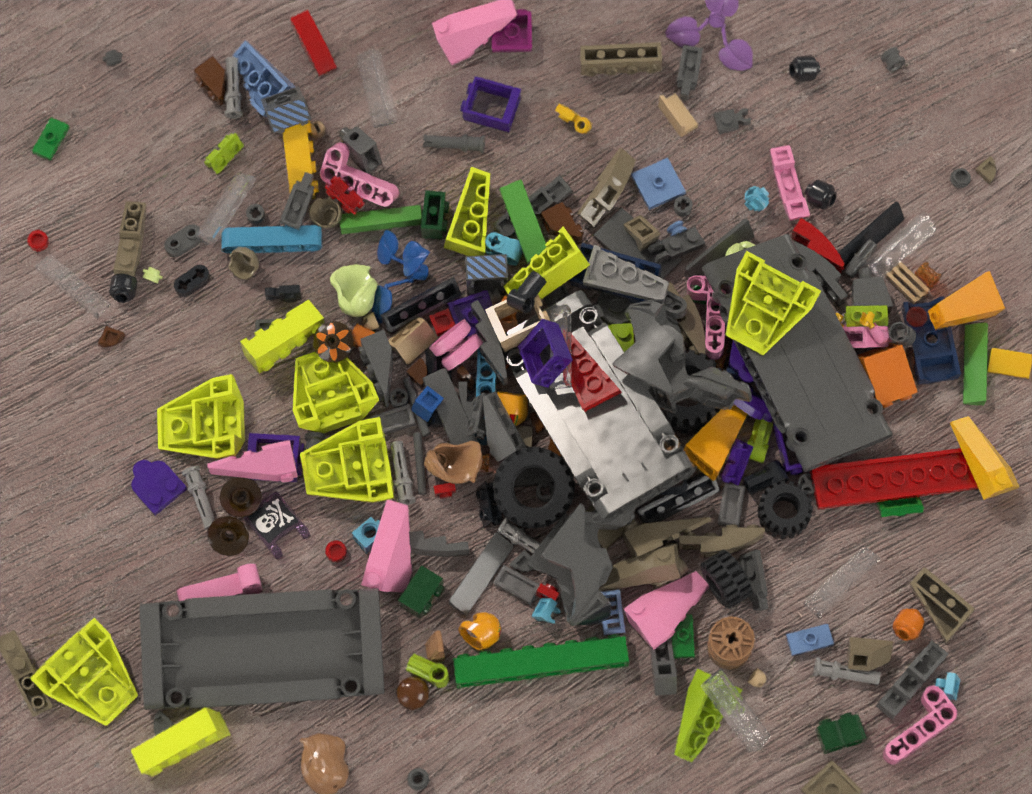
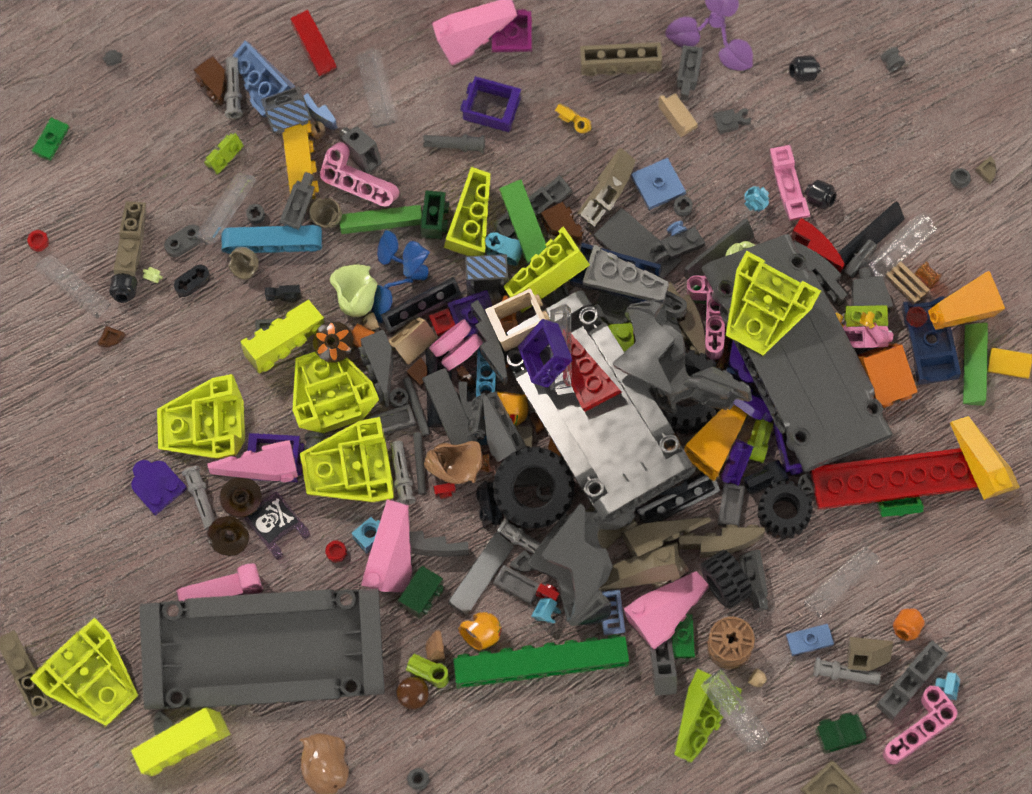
(320, 114): none -> light blue slope
(337, 190): red hinge -> none
(427, 403): blue panel -> none
(523, 298): black piece -> none
(642, 232): dark tan slope -> none
(897, 334): dark grey wheel -> none
(941, 604): dark tan wedge -> none

